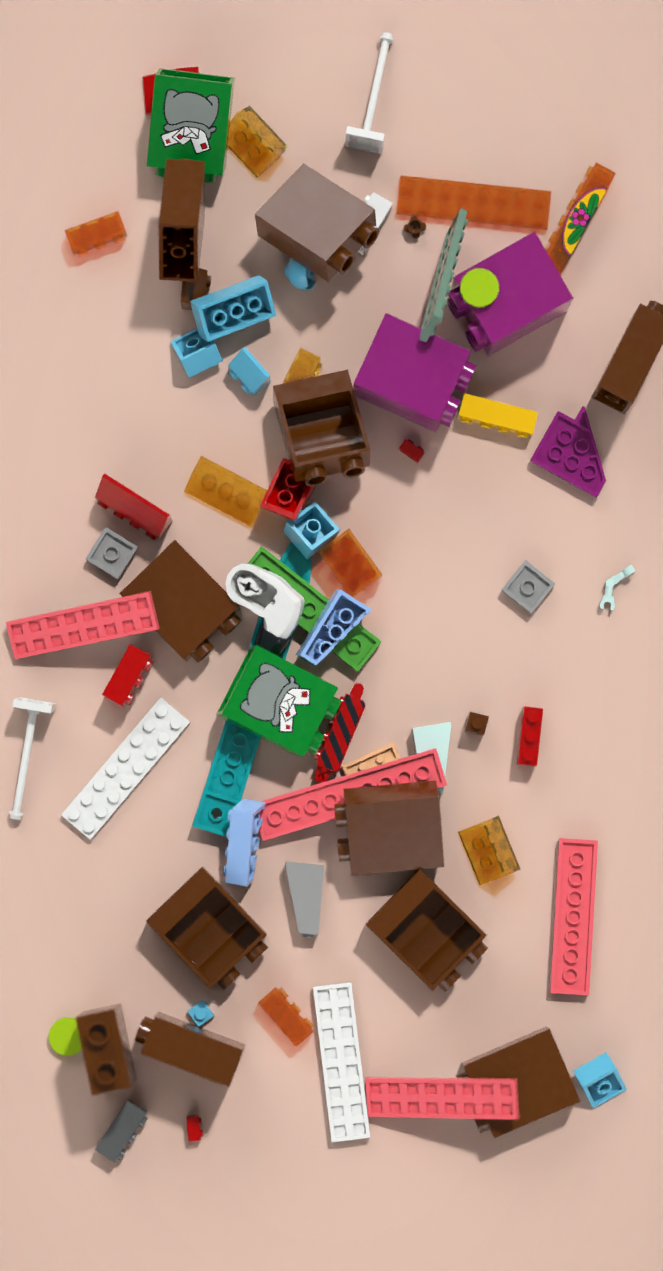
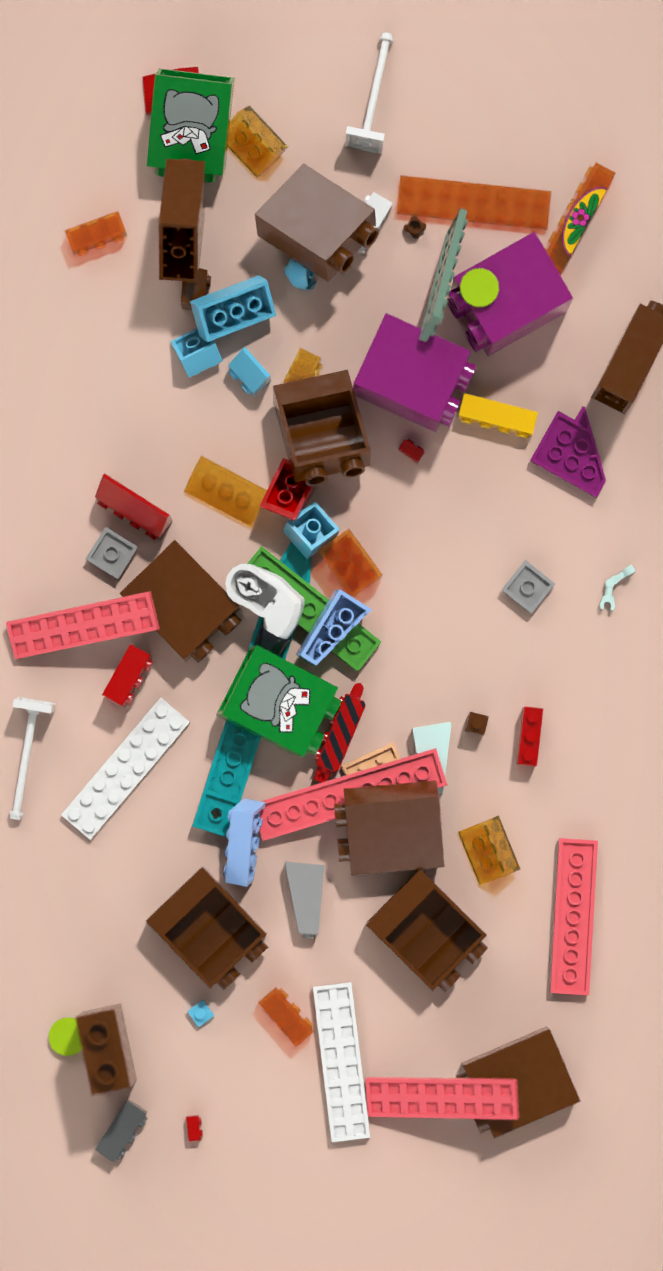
(190, 1048): reddish brown brick -> none
(599, 1080): medium azure slope -> none

